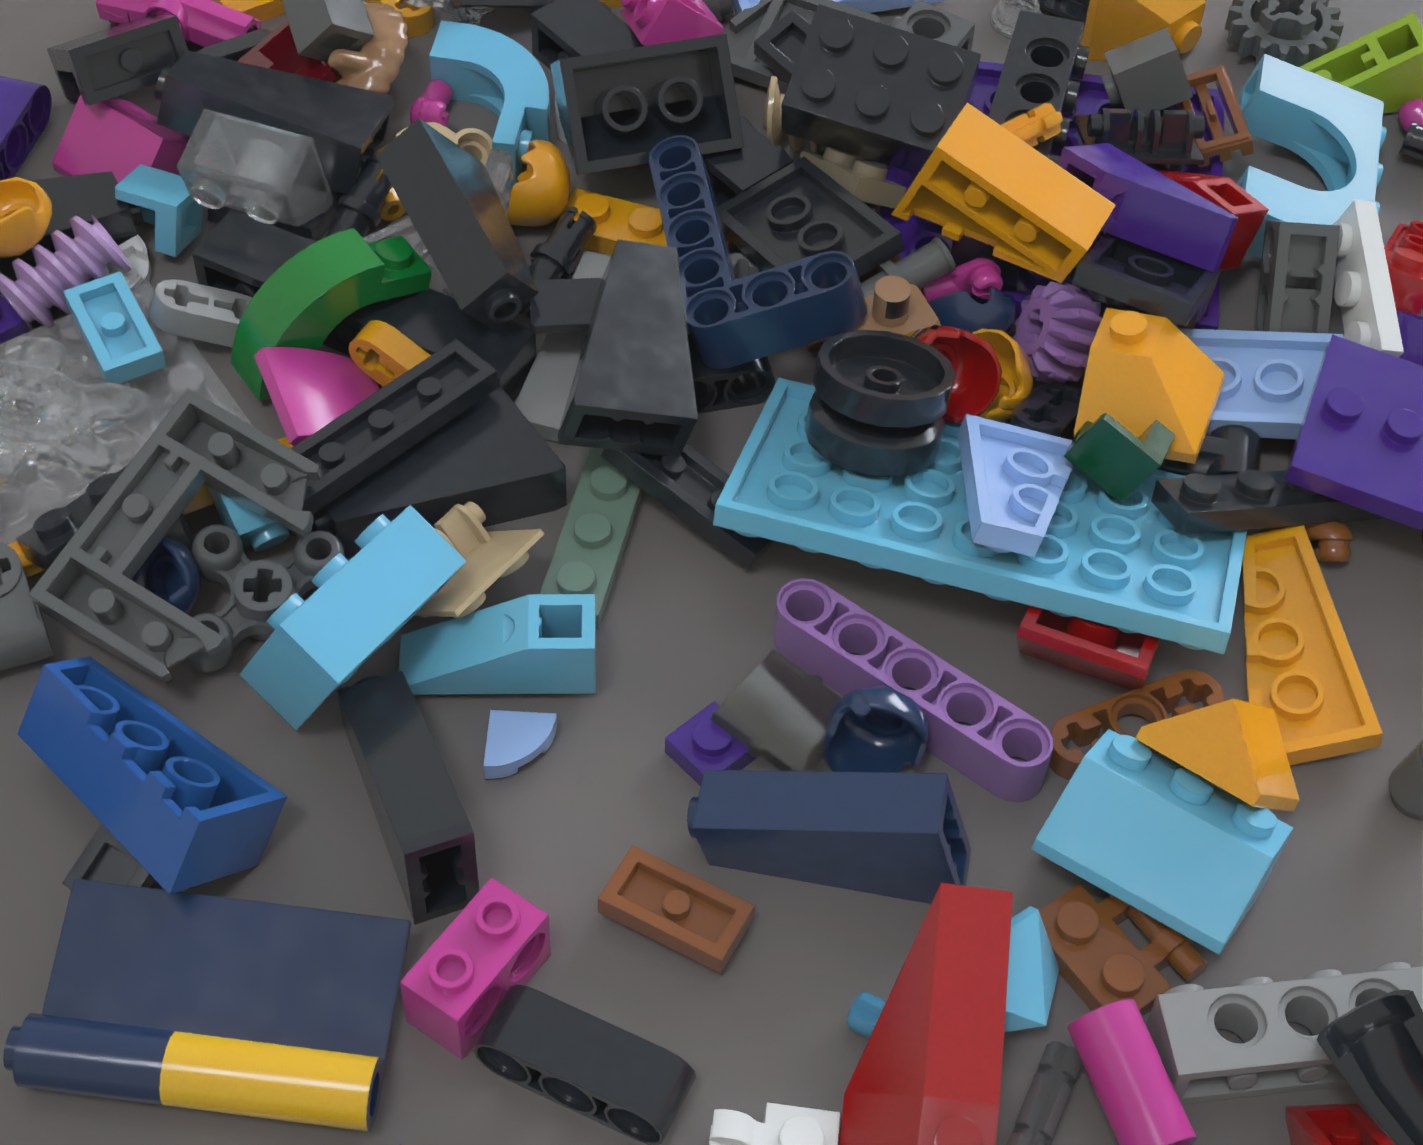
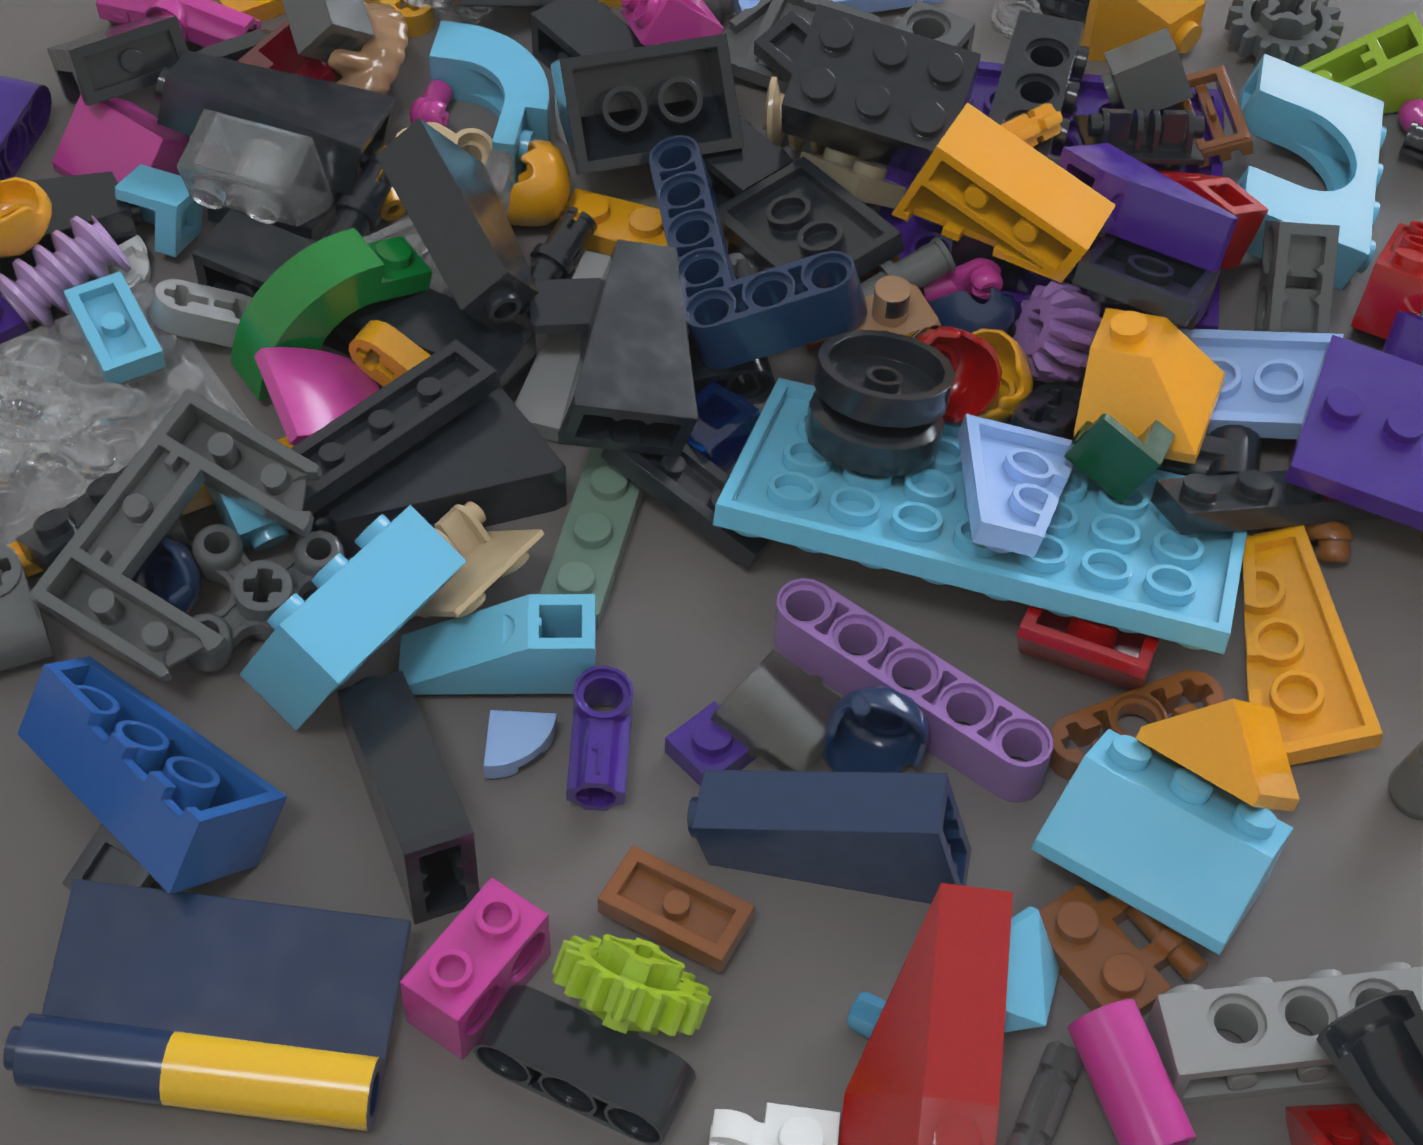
(600, 739): none -> dark purple piece
(631, 985): none -> lime gear
(722, 425): none -> clear blue brick
(1364, 281): white plate -> none

